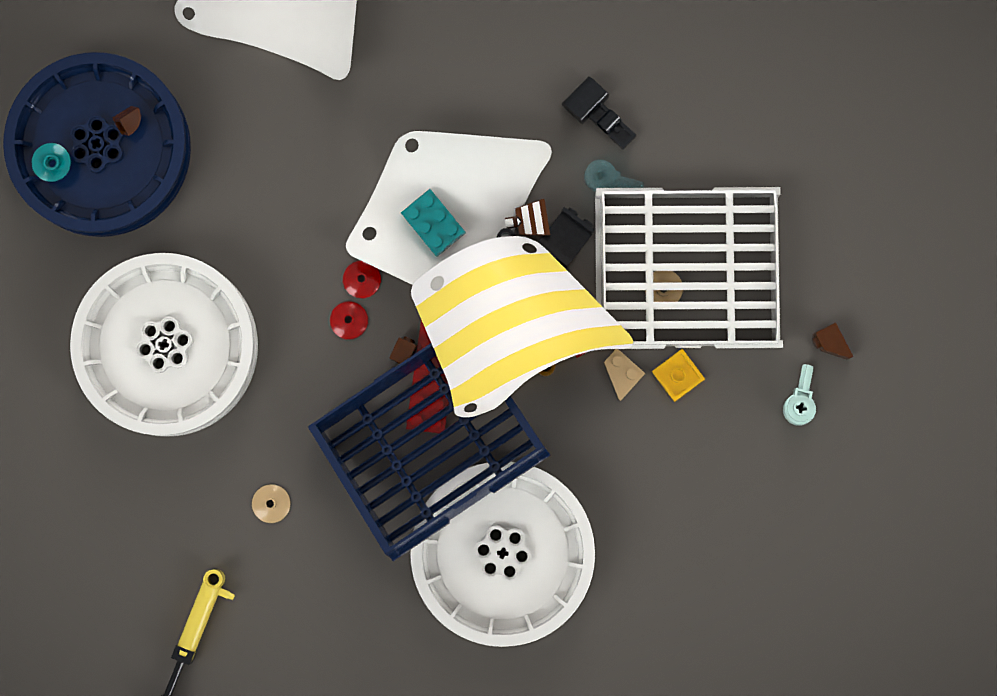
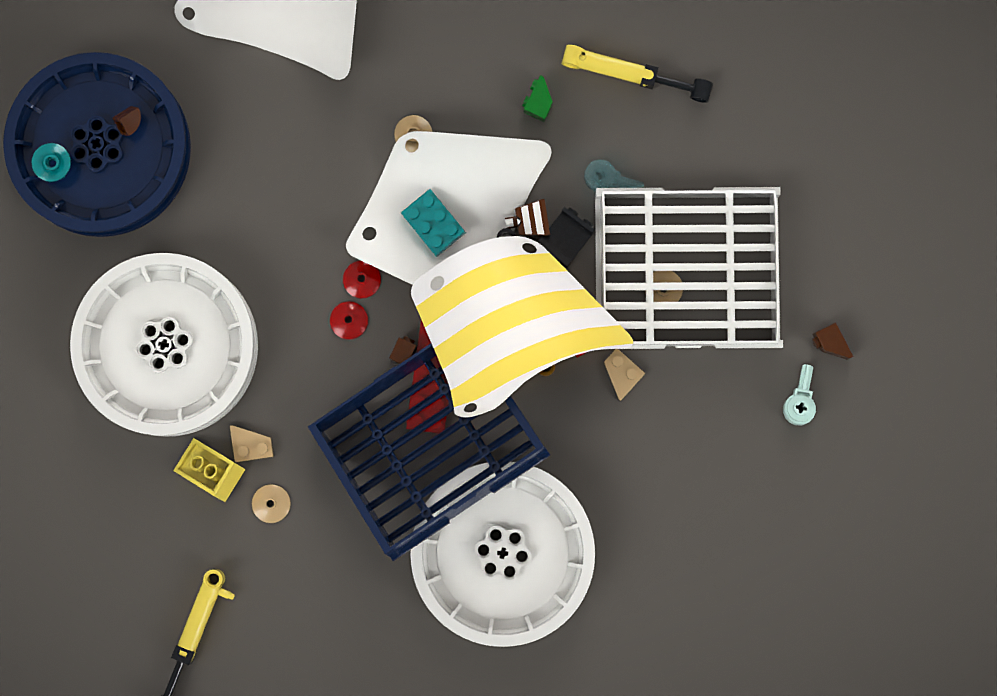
(209, 470): none -> light yellow slope
(250, 445): none -> tan wing
(410, 124): none -> tan dish
(539, 102): none -> green slope
(588, 102): black plate -> none
(646, 76): none -> light yellow piece
(678, 375): yellow tile -> none

